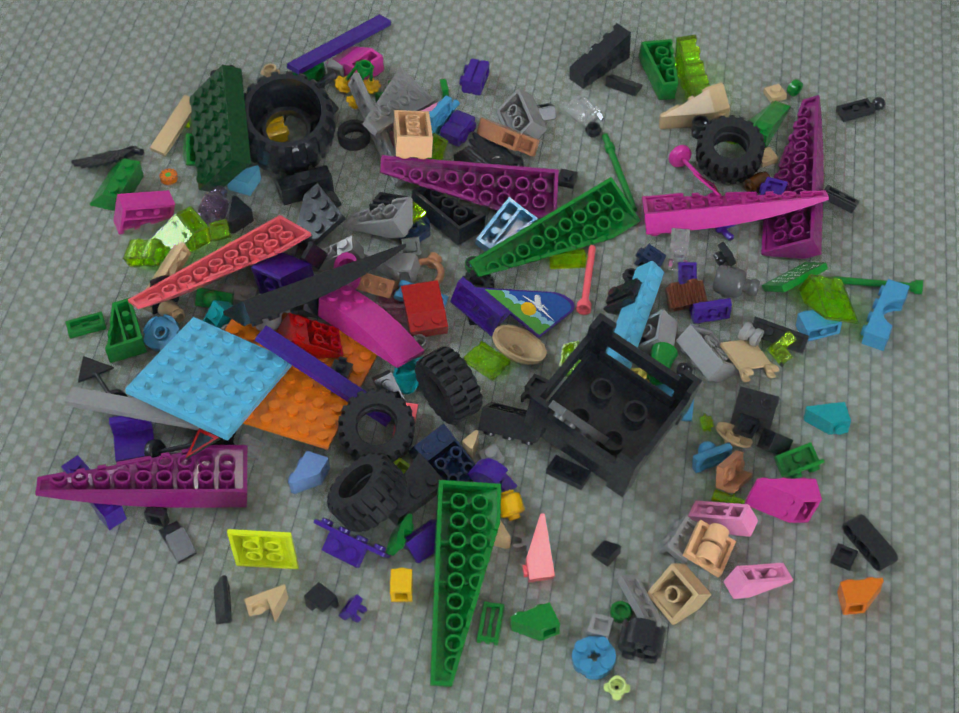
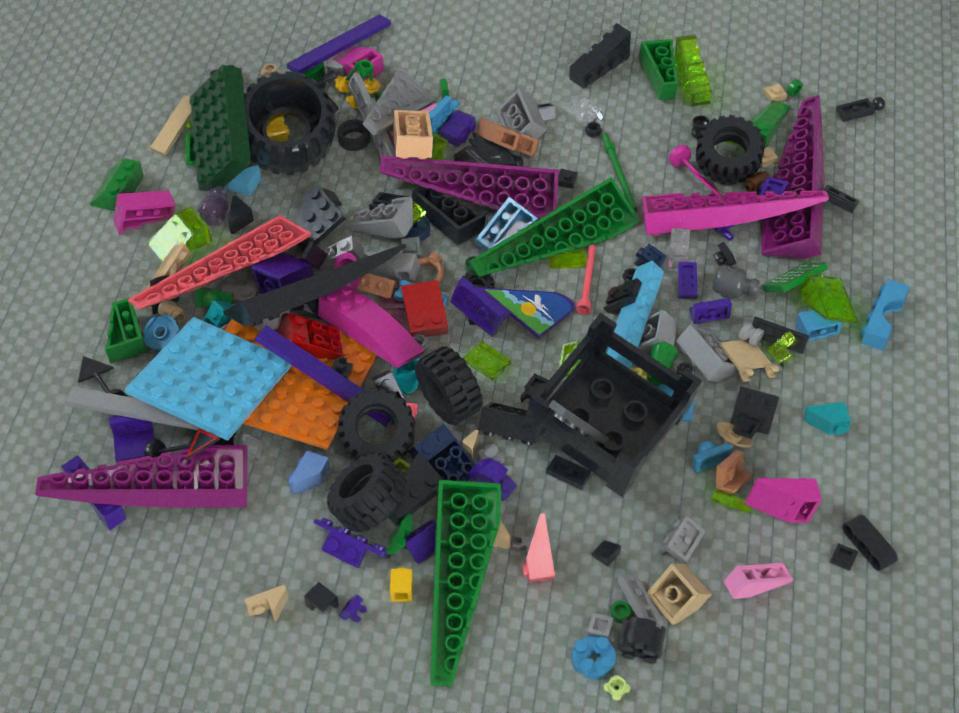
(87, 326): green tile -> none
(107, 157): black animal -> none
(144, 252): clear neon green brick -> none
(157, 516): black tile -> none
(168, 176): orange tile -> none
(178, 541): slope -> none
(220, 230): clear neon green plate -> none
(222, 601): black slope -> none
(263, 549): neon yellow slope -> none
(295, 186): black slope -> none
(475, 76): dark purple brick -> none
(488, 639): green tile -> none
(511, 505): yellow head -> none
(519, 345): tan dish -> none
(536, 622): green slope -> none
(623, 85): black slope -> none
(685, 295): copper brick -> none
(706, 422): clear neon green plate -> none
(709, 103): tan wedge -> none
(710, 547): light nougat plate -> none
(735, 517): bright pink slope -> none
(774, 442): black panel -> none
(797, 461): green bracket -> none
(858, 595): orange slope -> none
(915, 286): green piece -> none

